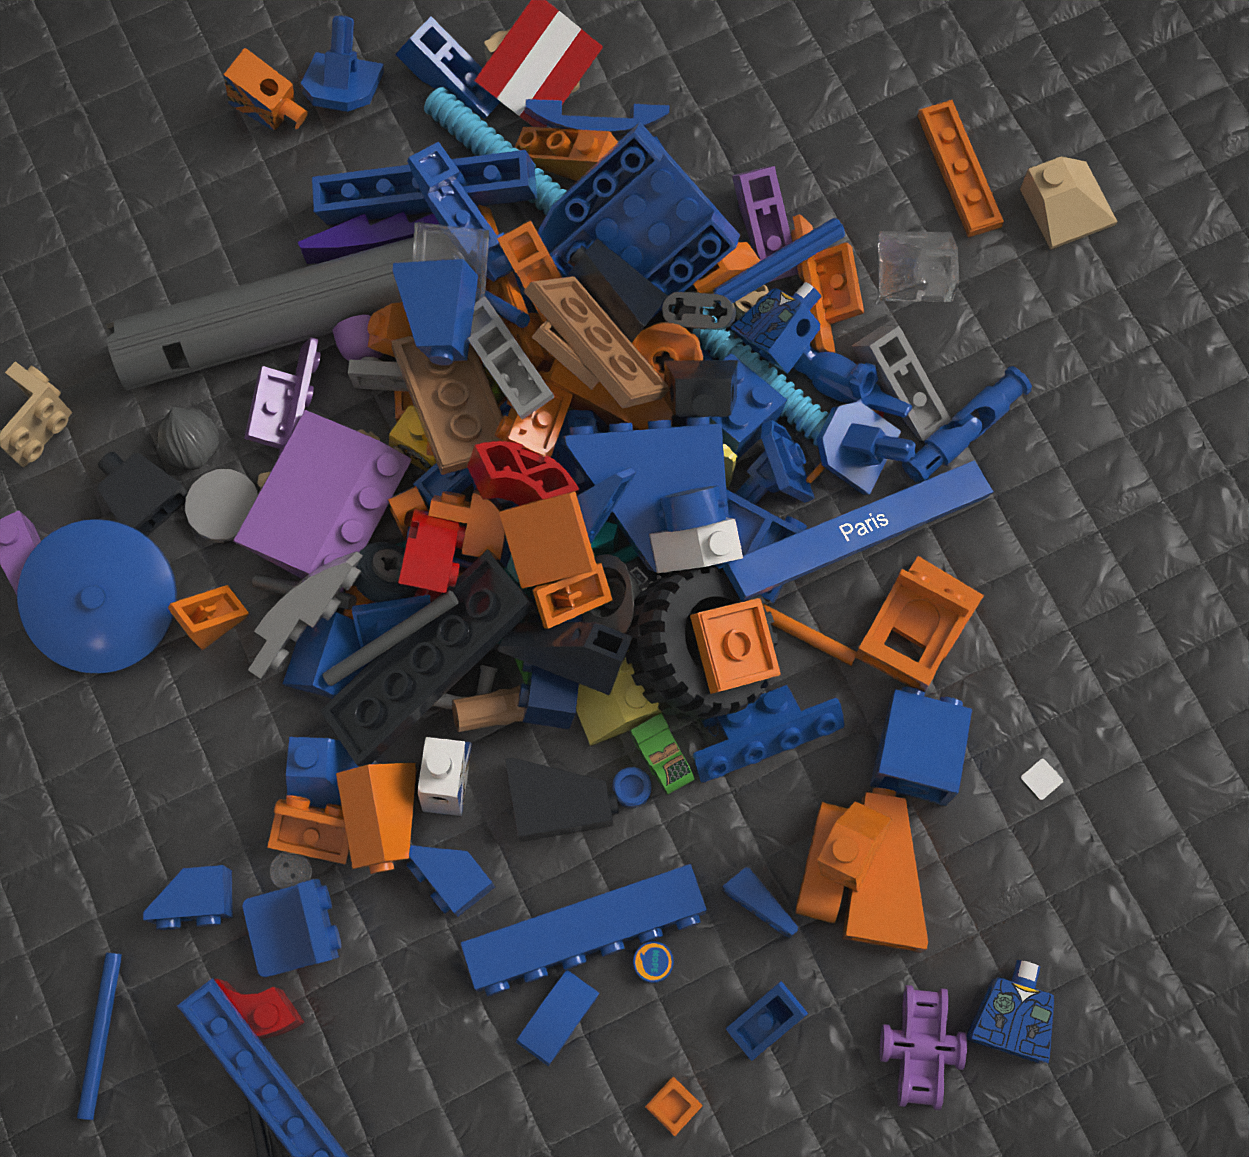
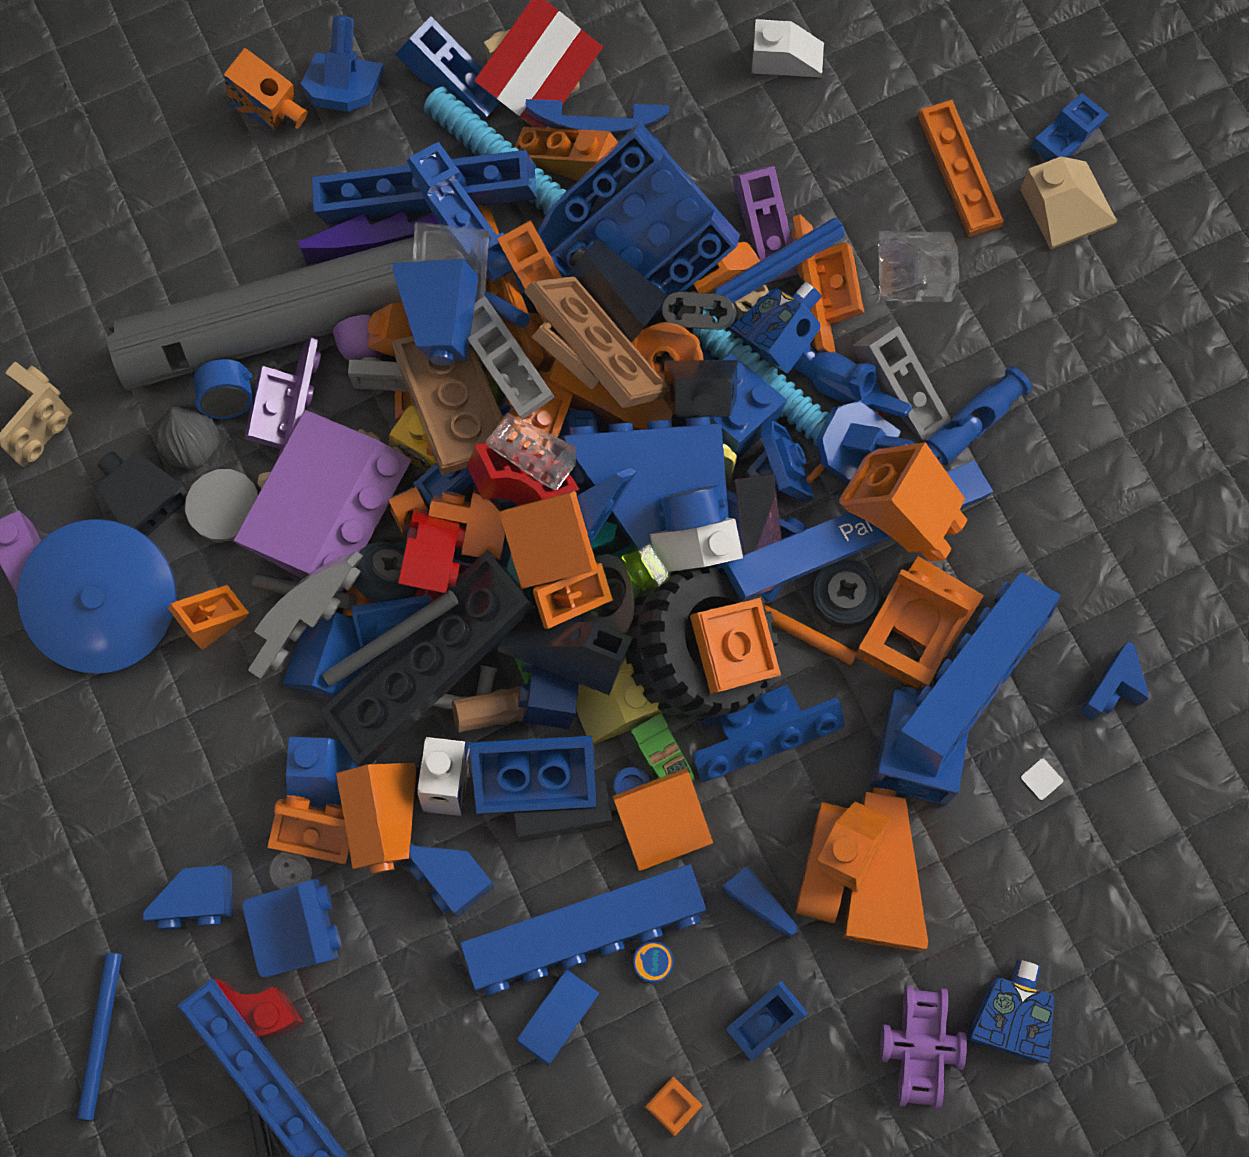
(222, 389): none -> blue piece
(533, 774): none -> blue slope
(539, 468): none -> clear slope
(645, 567): none -> clear neon green plate
(662, 819): none -> orange tile
(758, 512): none -> black tile
(786, 50): none -> white slope
(845, 607): none -> black wheel
(907, 498): none -> orange hips
(976, 673): none -> blue brick
(1070, 129): none -> blue slope
(1122, 676): none -> blue slope

